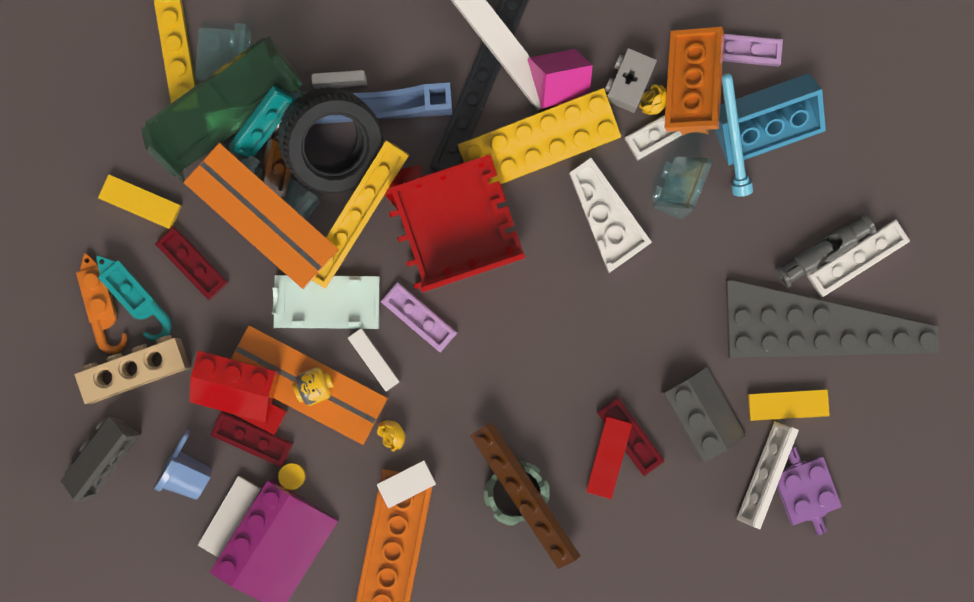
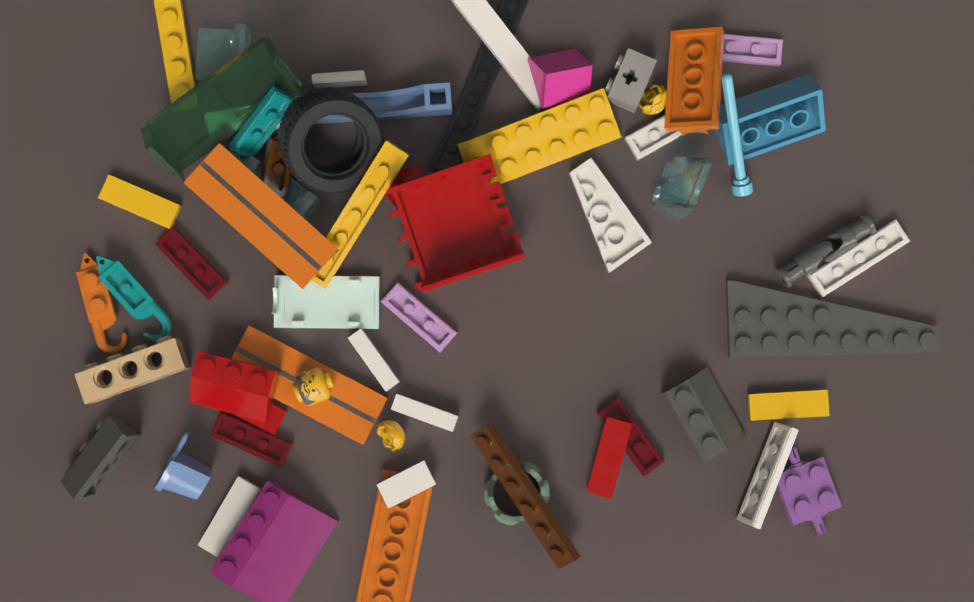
(292, 476): yellow tile -> none
(424, 412): none -> white piece

